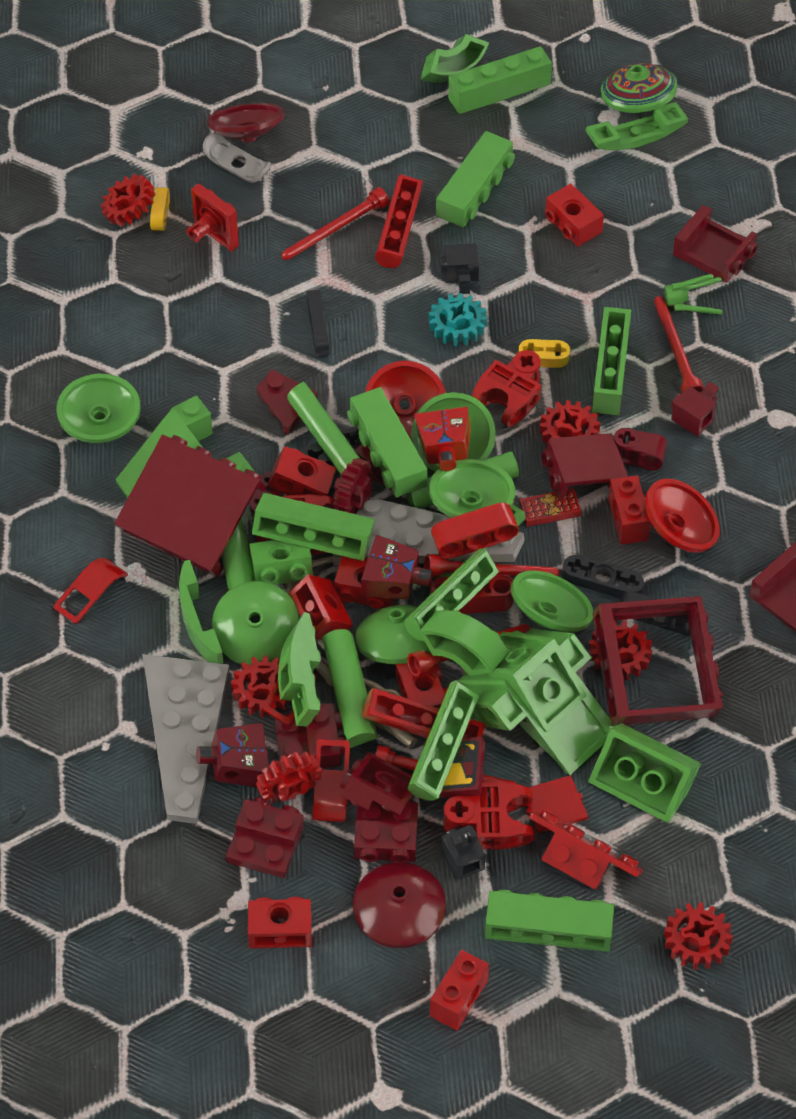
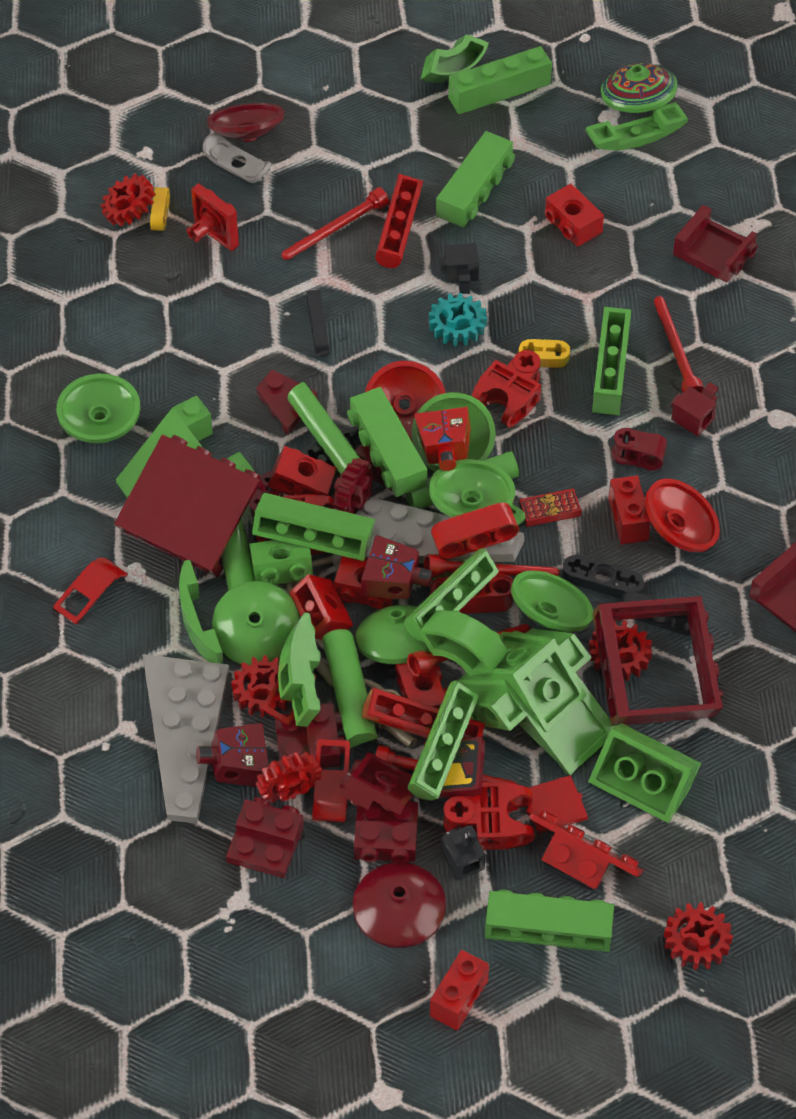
(268, 934): red brick -> none
(568, 421): red gear -> none
(582, 461): dark red panel -> none
(677, 294): bright green plant -> none

